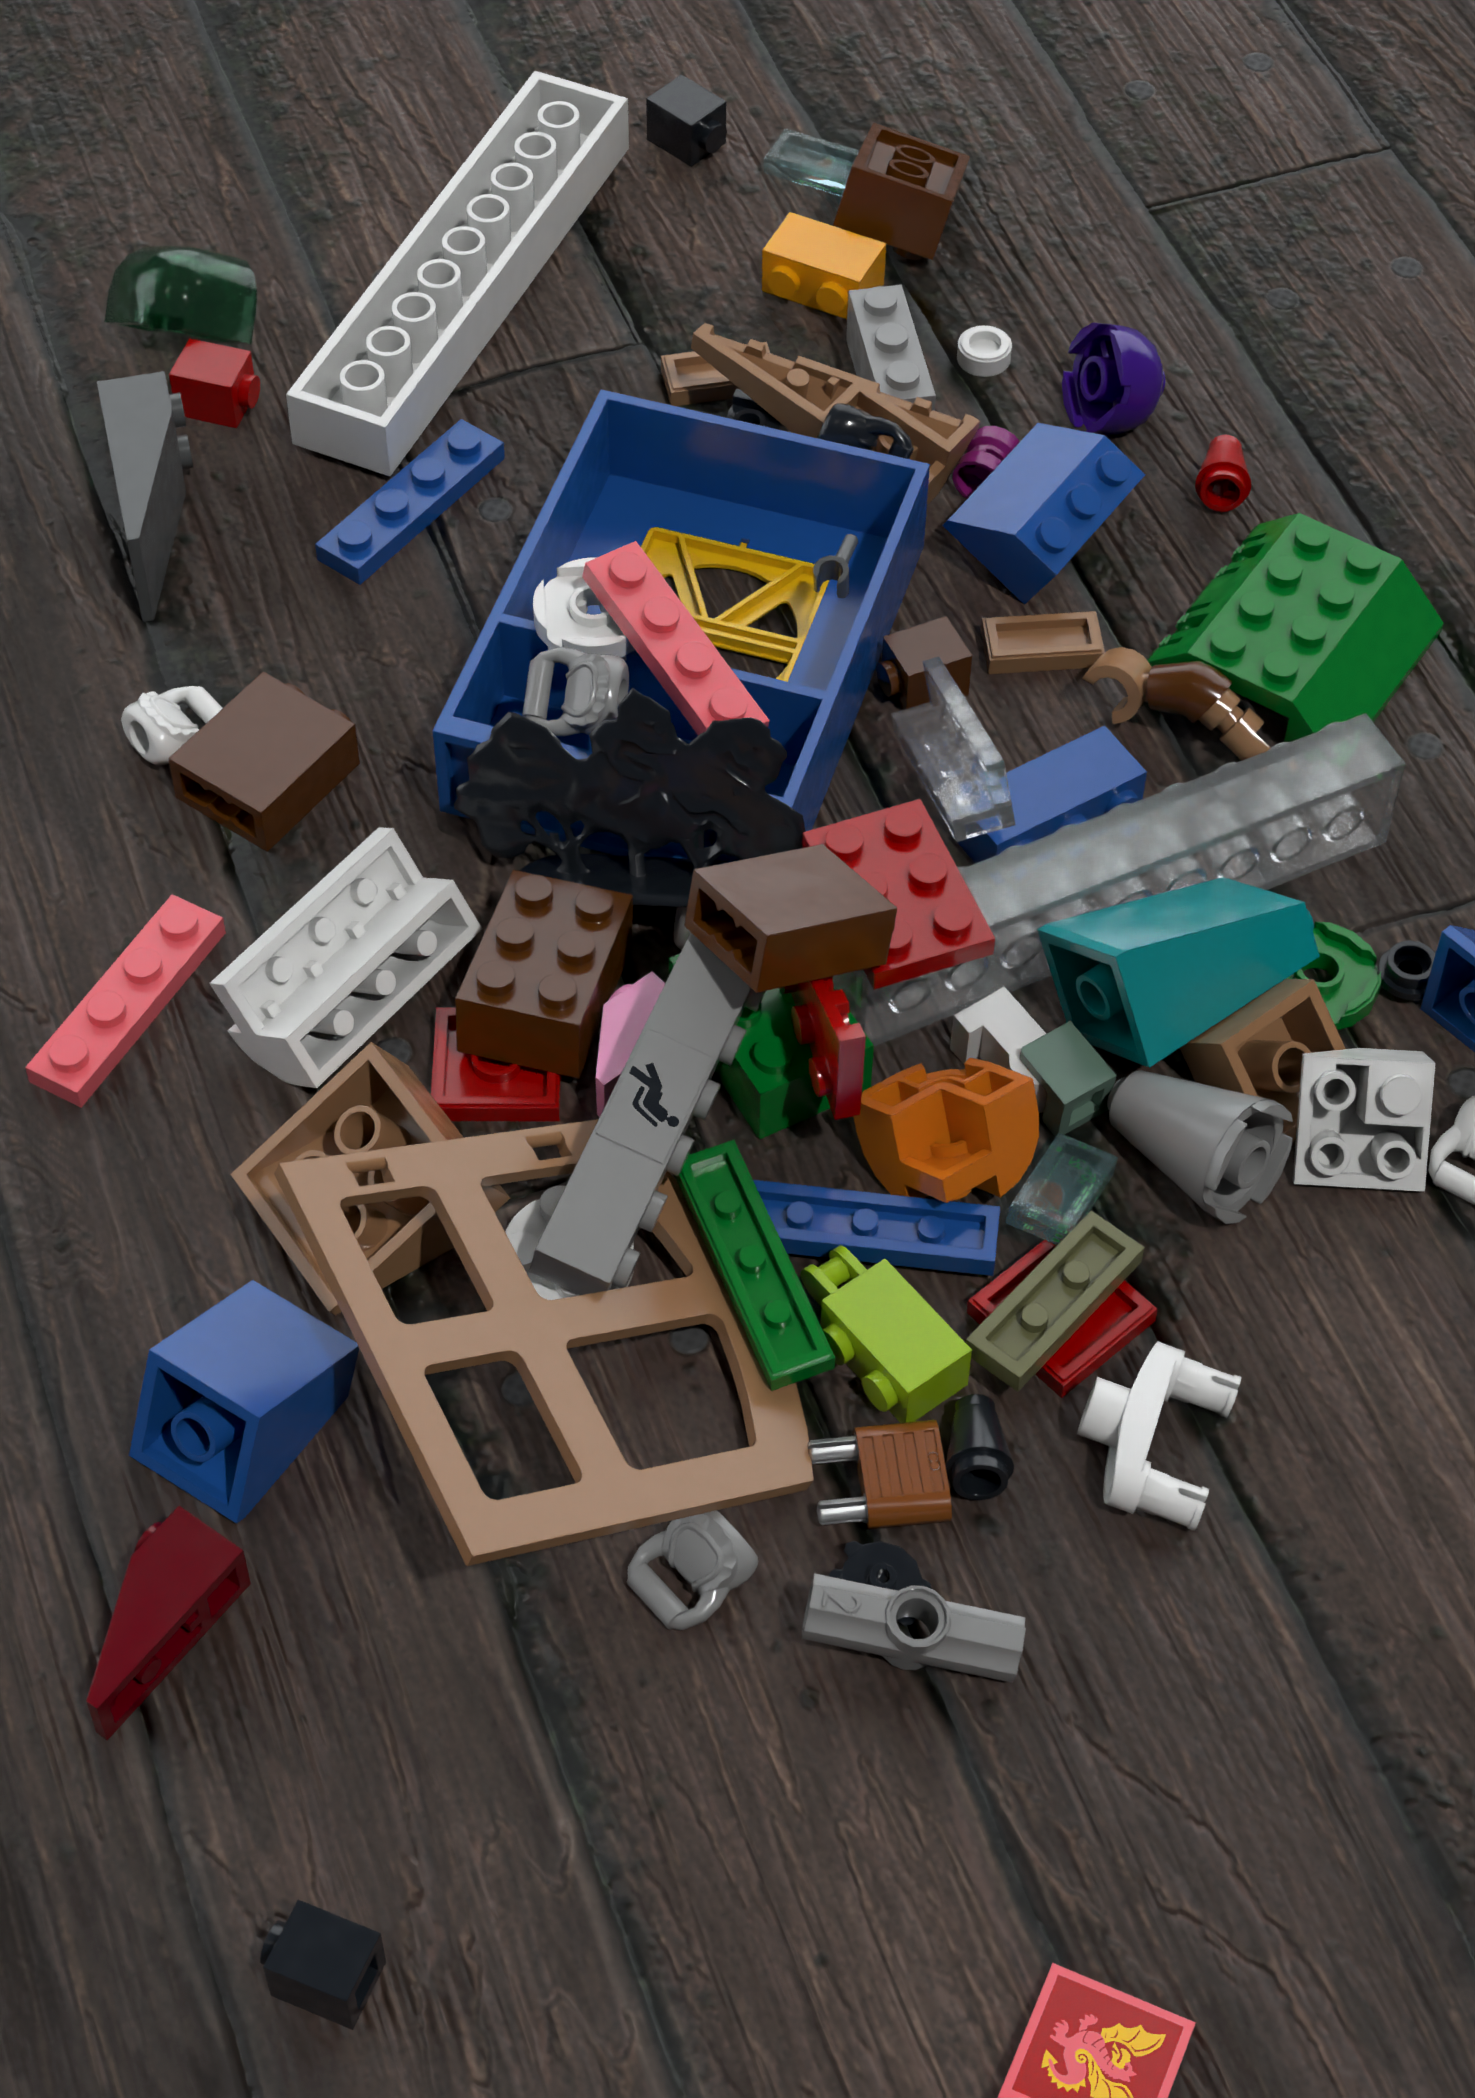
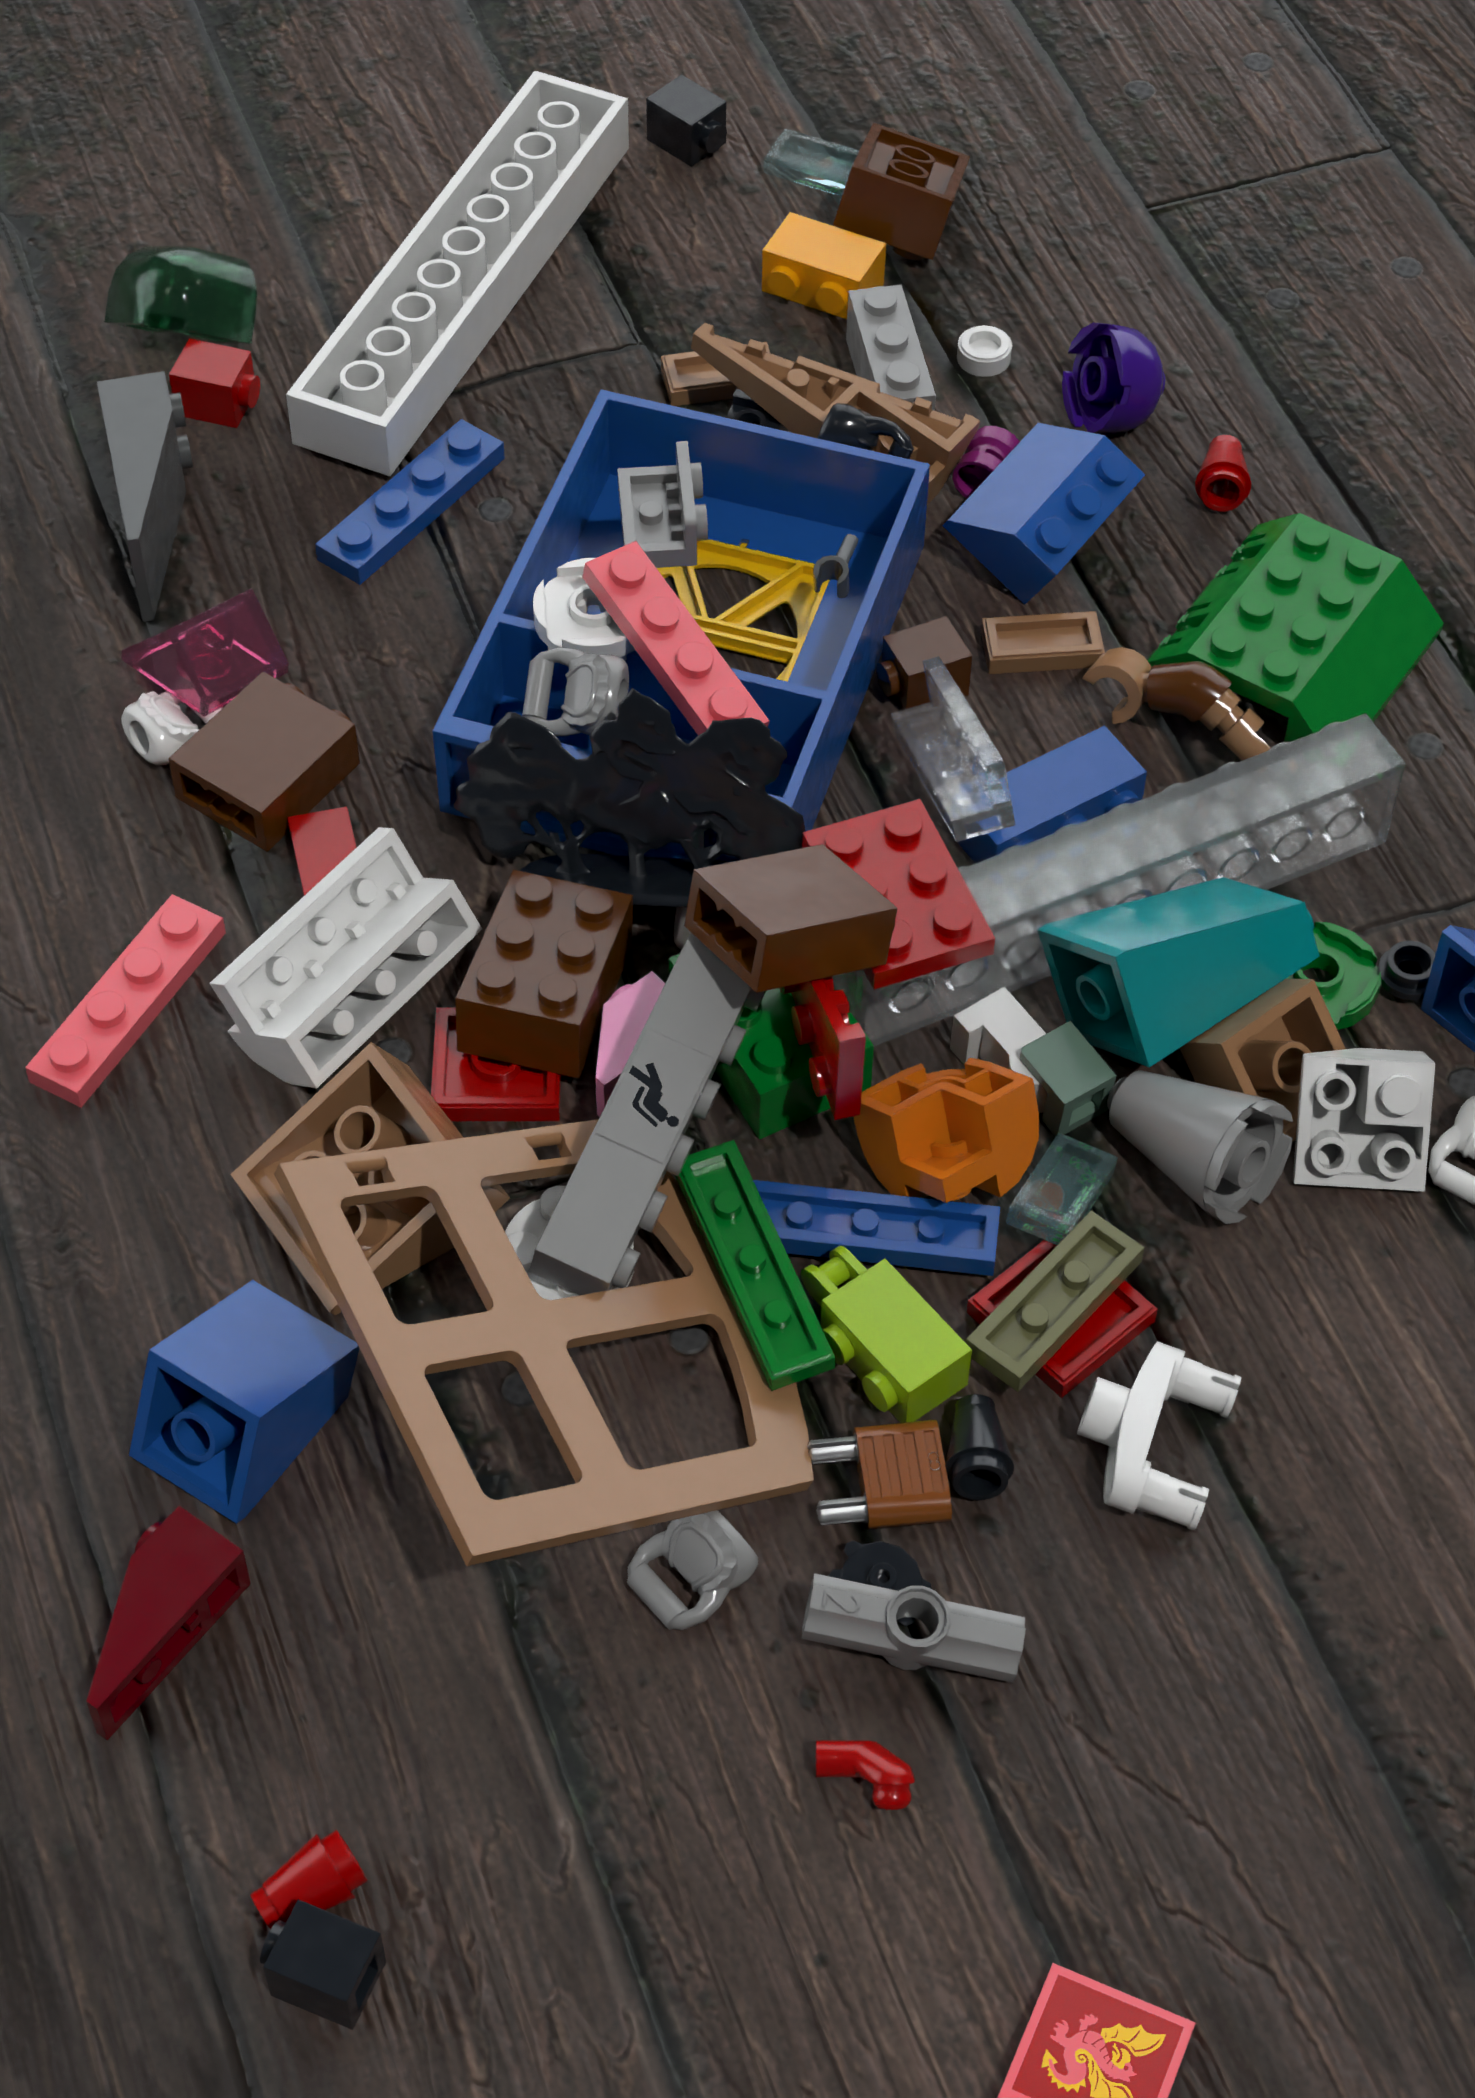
(211, 653): none -> clear pink slope
(318, 1874): none -> red cone
(320, 843): none -> red tile
(661, 509): none -> light grey bracket
(873, 1763): none -> red arm

